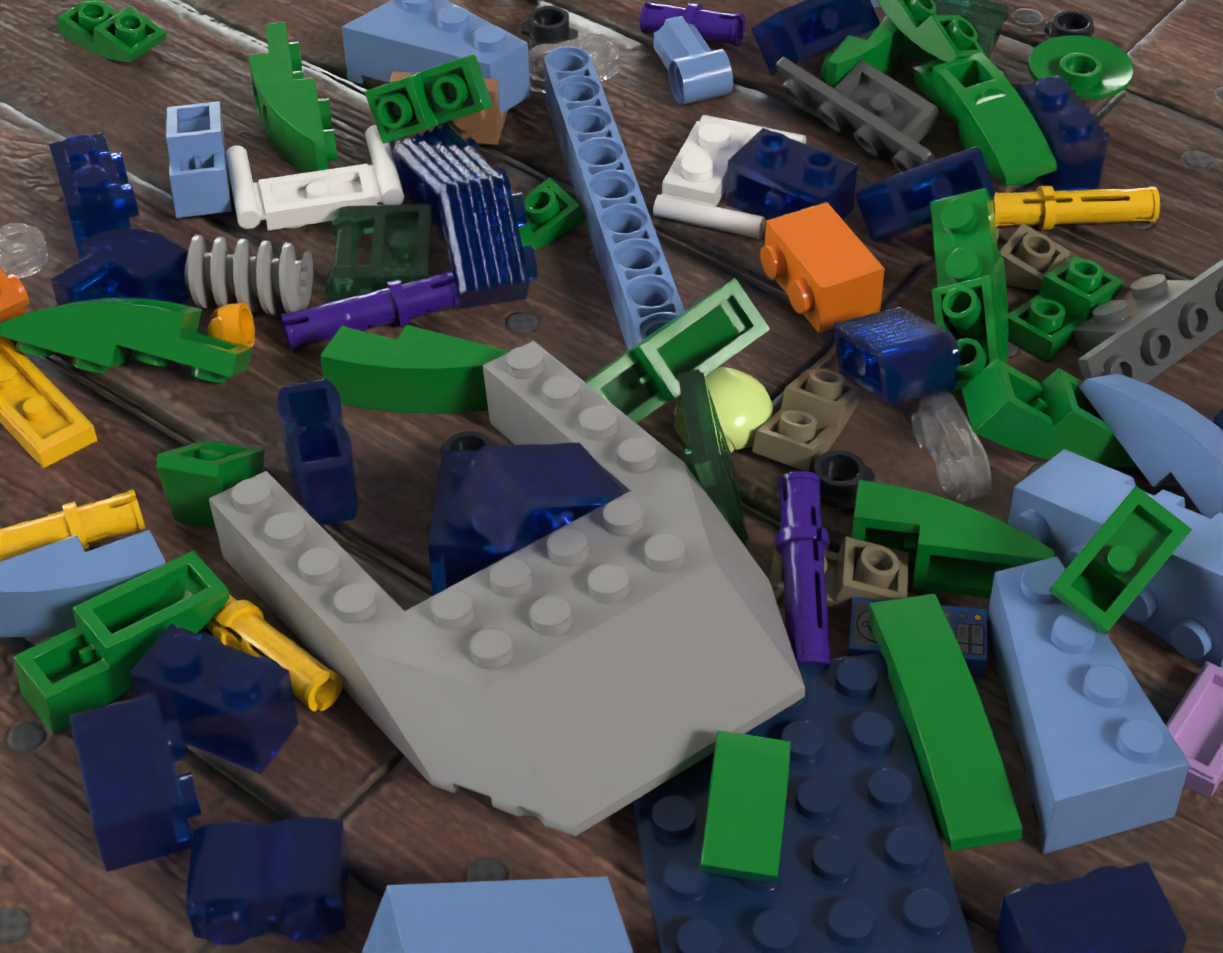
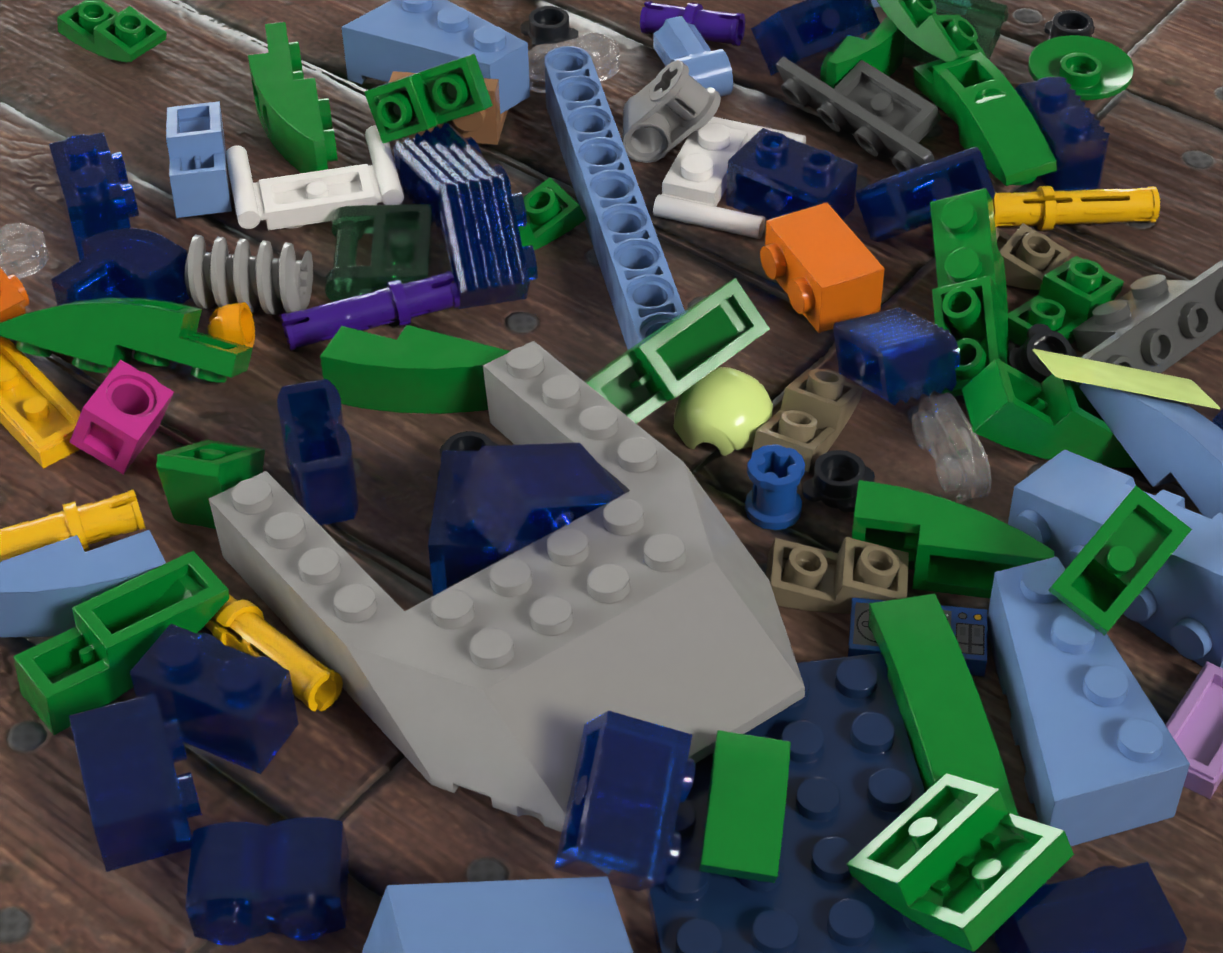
(121, 416): none -> dark pink brick
(626, 802): none -> clear blue brick
(671, 108): none -> light grey piece
(709, 452): clear green plate -> none
(774, 494): none -> blue bush
(802, 550): dark purple pin -> none
(960, 861): none -> green slope
(1041, 338): none -> black plate
(1125, 378): none -> yellowish green sticker

